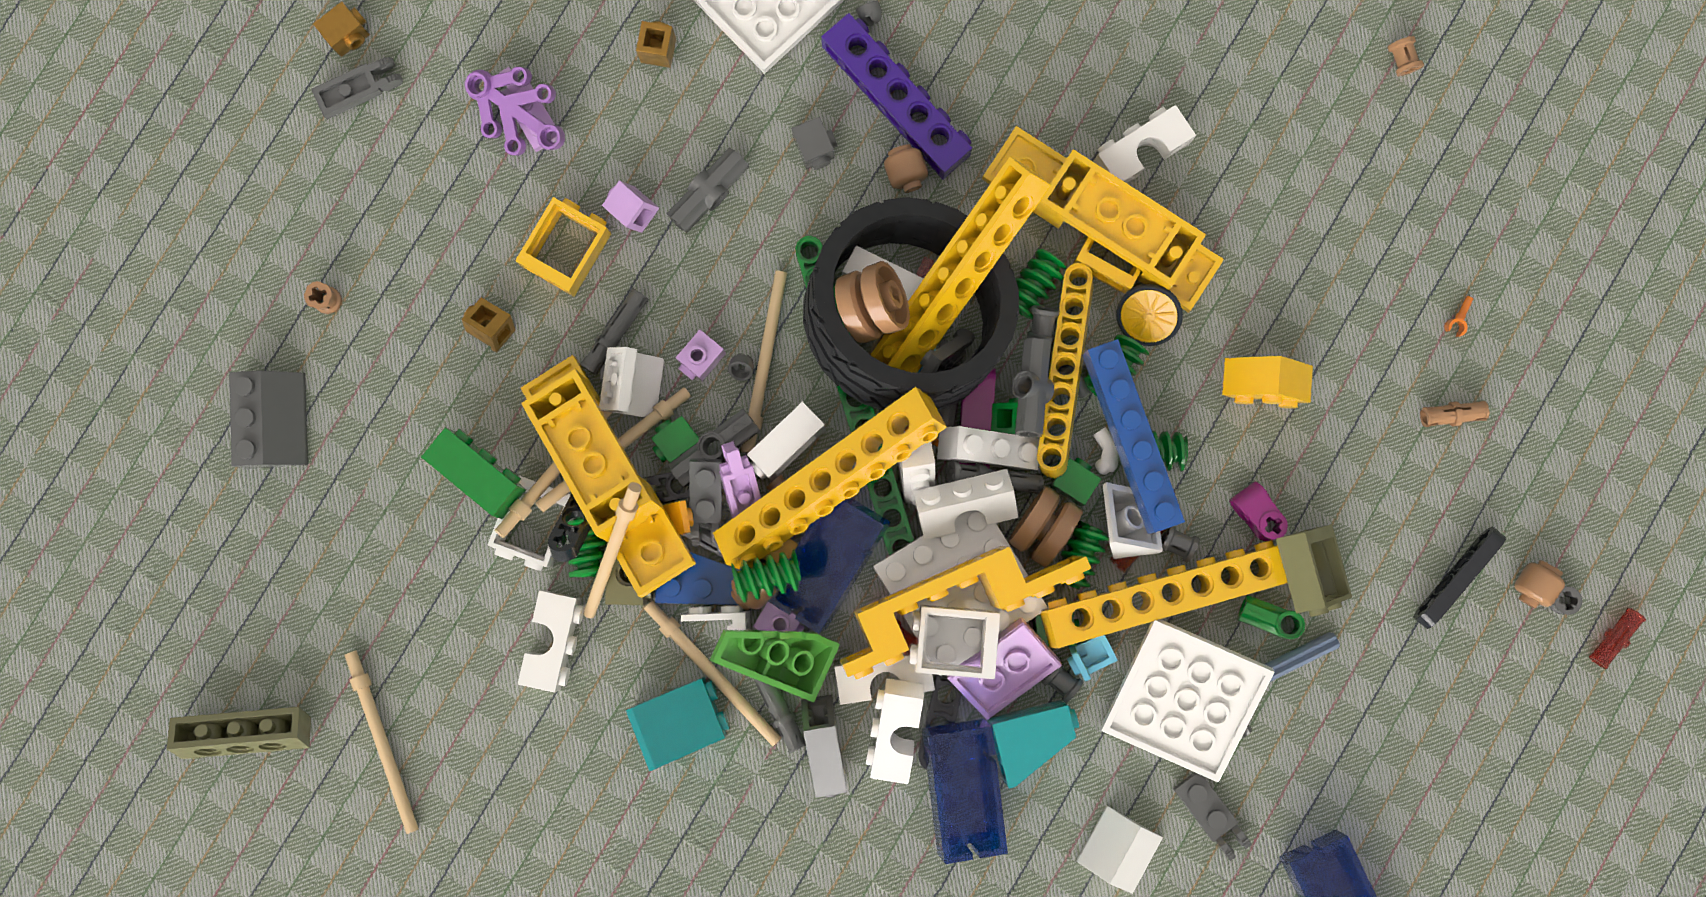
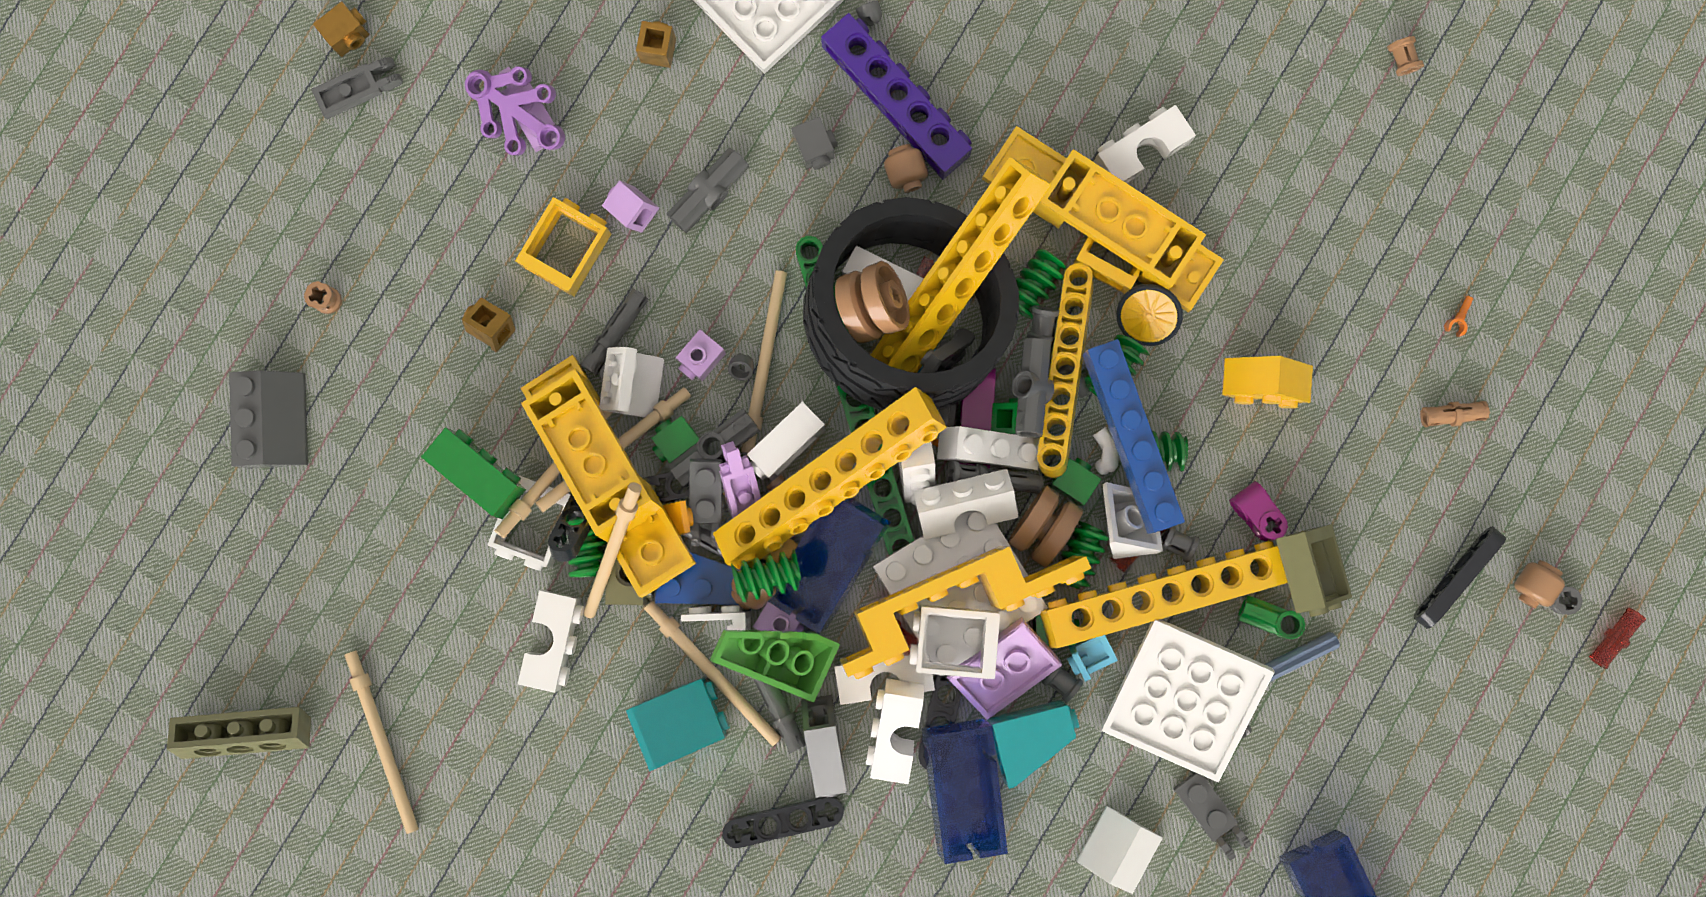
(782, 818): none -> black beam

